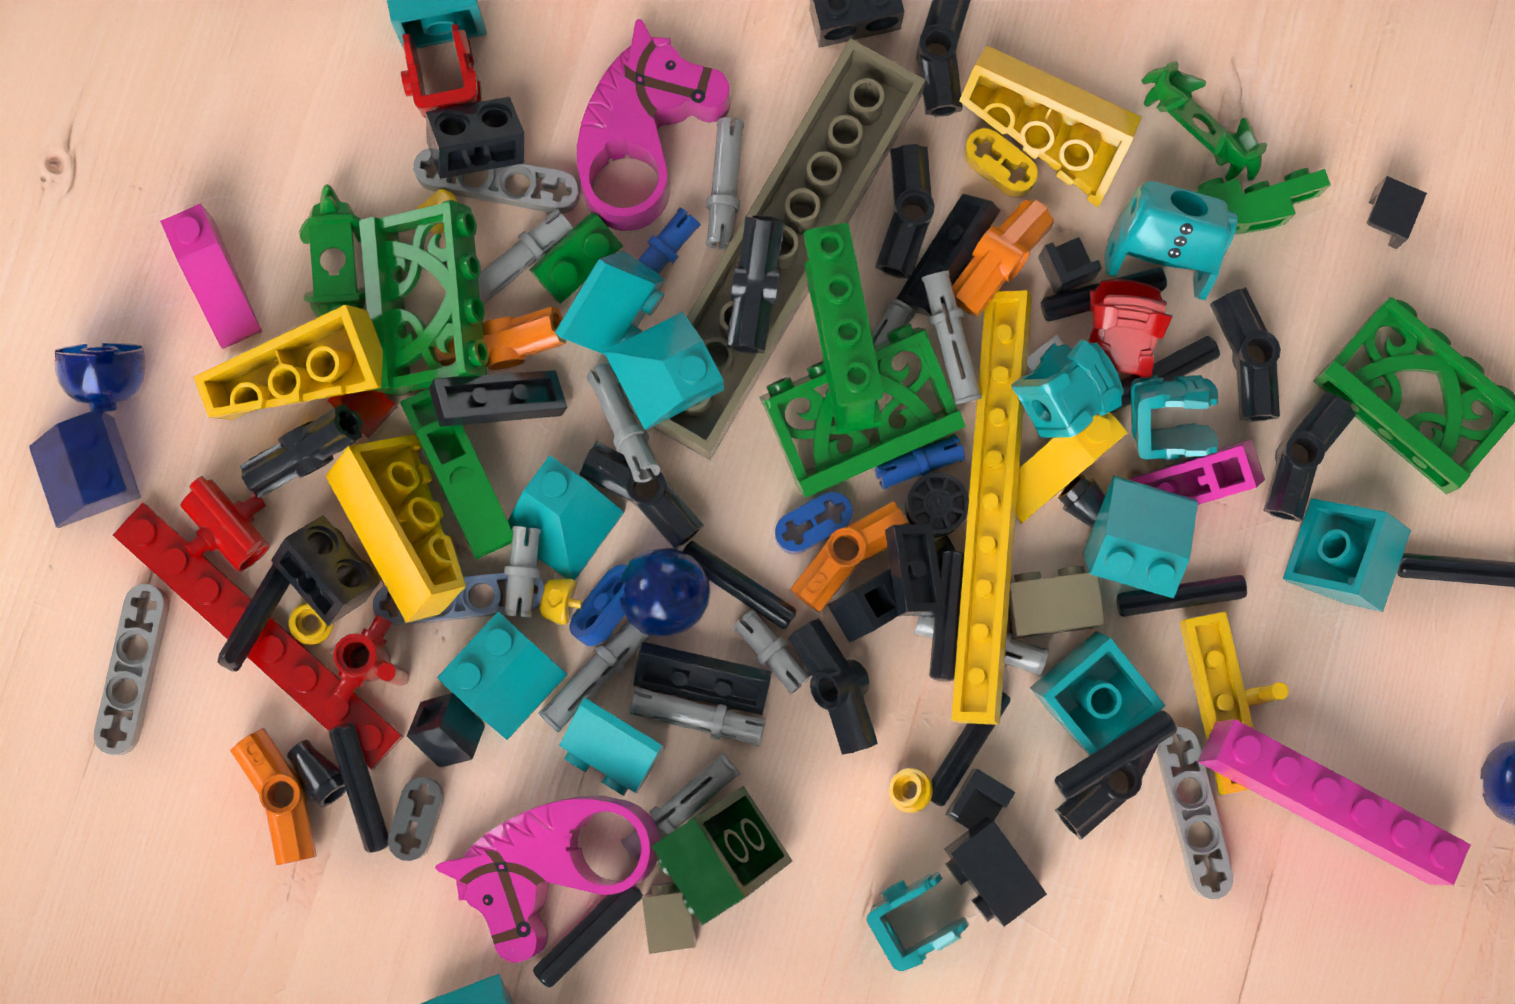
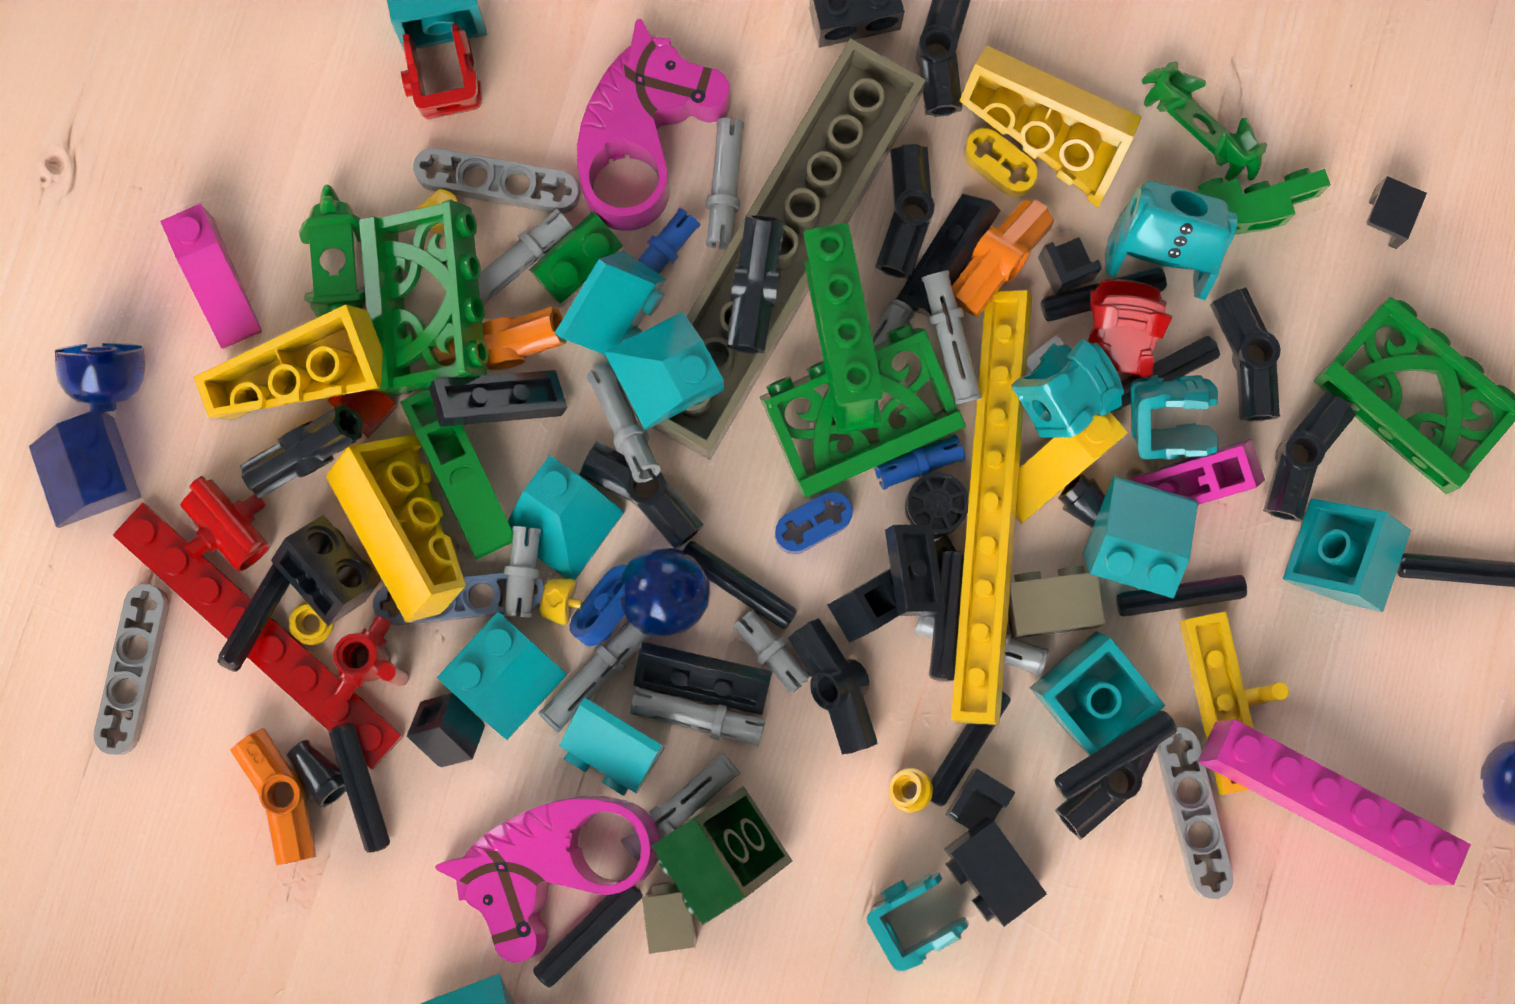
(426, 822): dark grey beam -> none
(475, 137): black brick -> none
(828, 572): orange piece -> none

